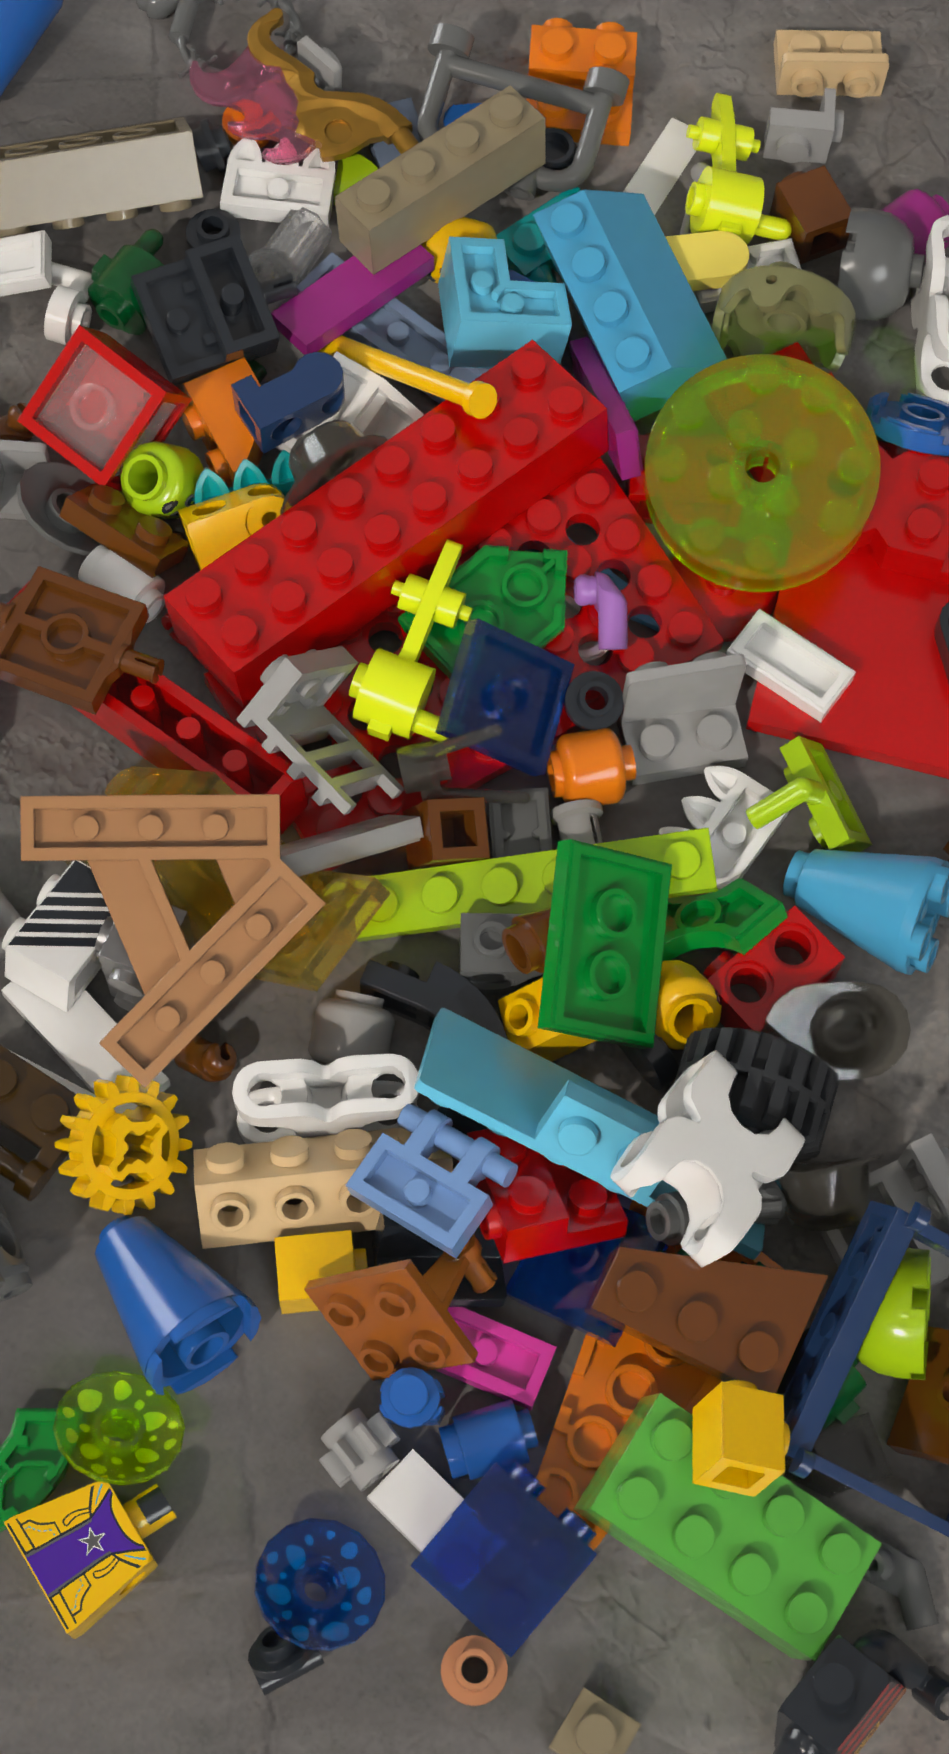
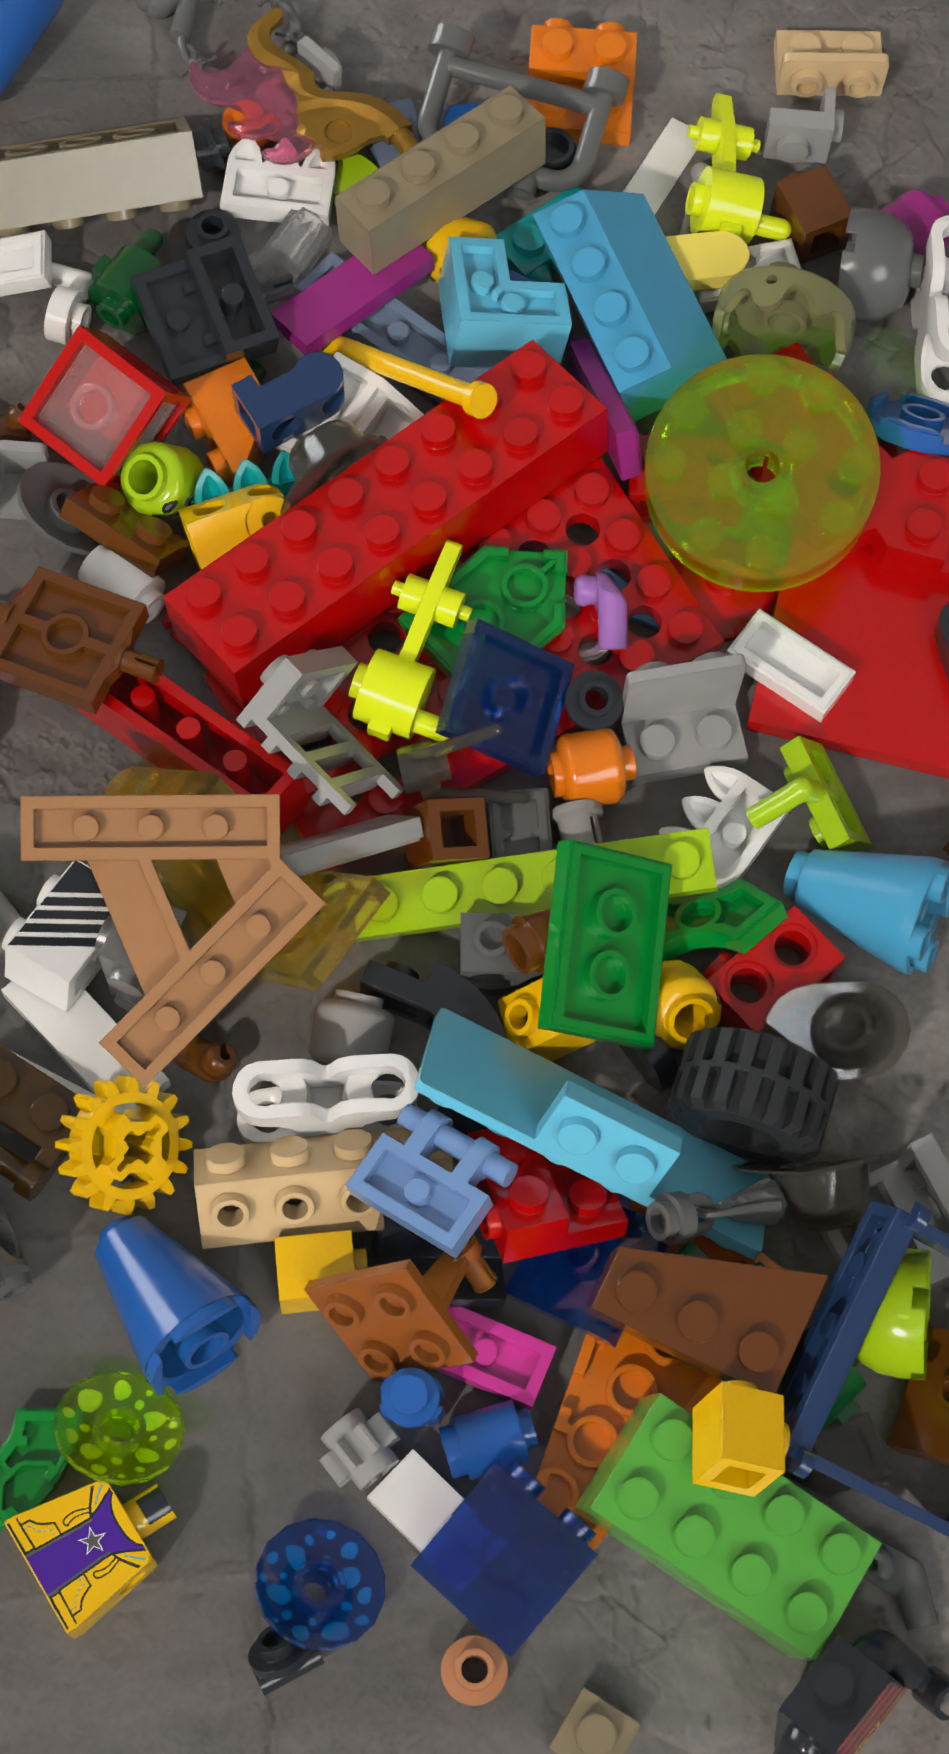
(708, 1159): white piece -> none

